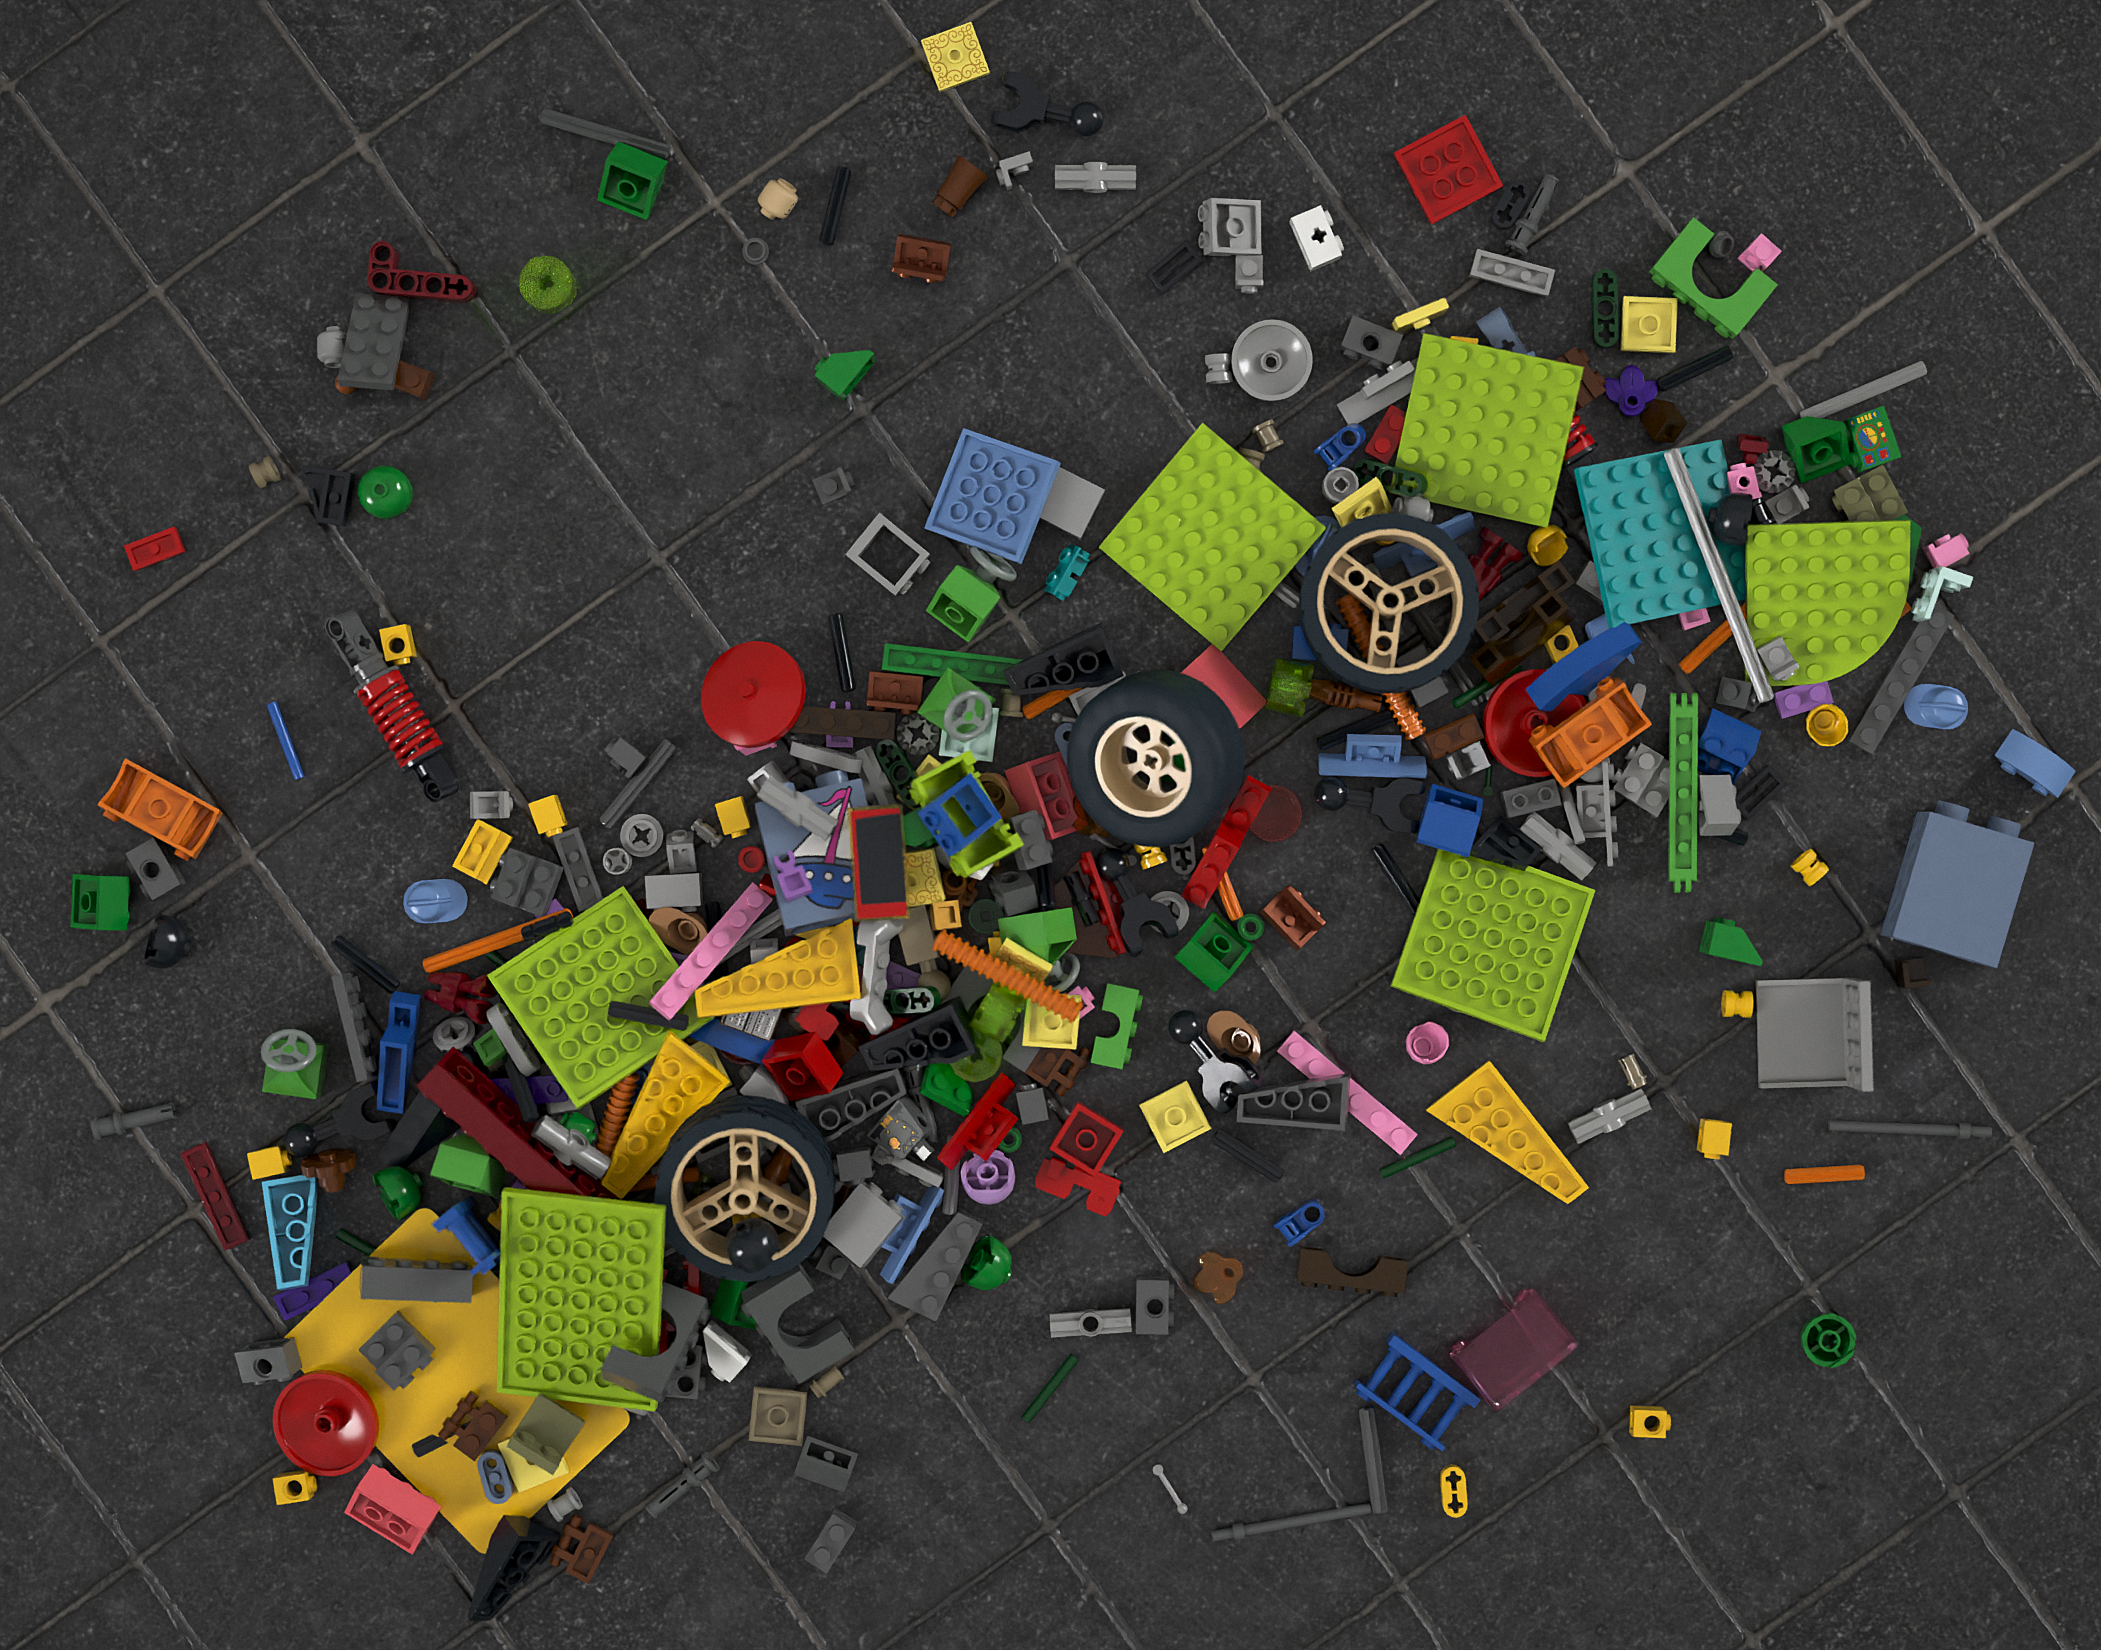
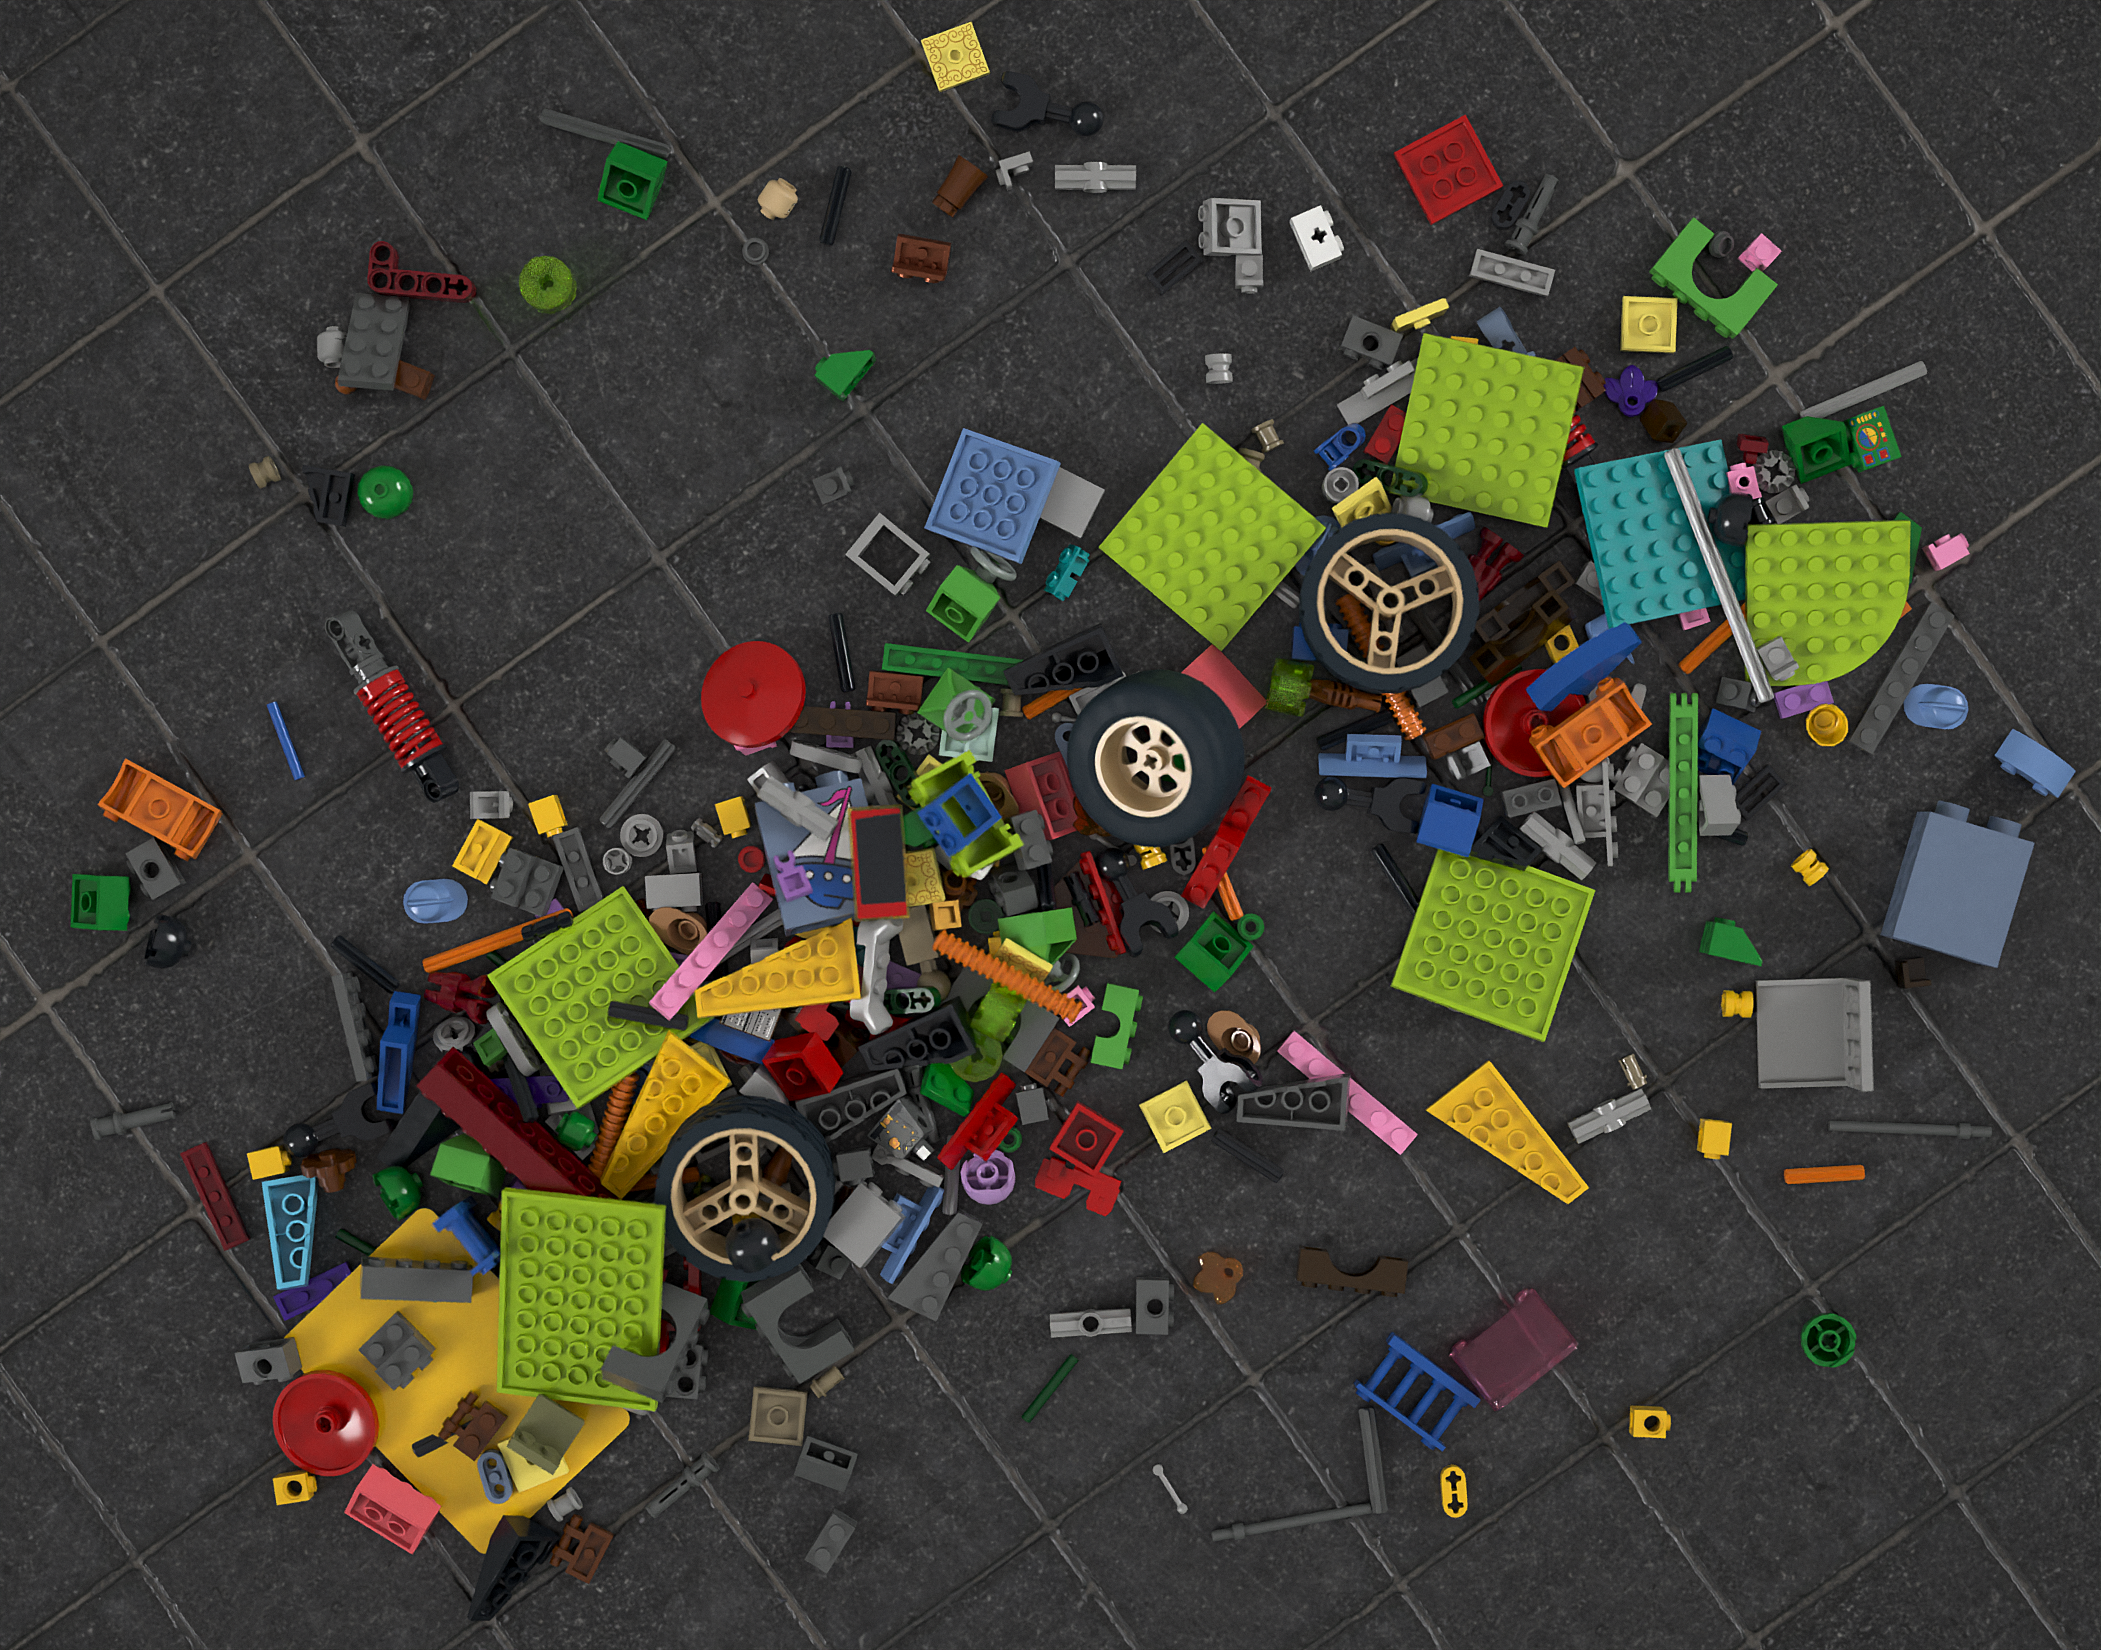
(154, 549): red plate -> none
(294, 1064): bright green piece -> none
(389, 635): yellow brick -> none
(571, 1147): light grey piece -> none
(724, 1352): white slope -> none
(1048, 1030): light yellow plate -> none
(1276, 341): light grey dish -> none
(1278, 815): clear red piece -> none
(1293, 917): copper bracket -> none
(1299, 1222): blue piece -> none
(1417, 1157): dark green bar -> none
(1427, 1043): bright pink hair -> none
(1547, 545): yellow hair -> none
(1598, 289): dark green beam -> none
(1870, 497): olive plate -> none
(1932, 582): light aqua bracket -> none

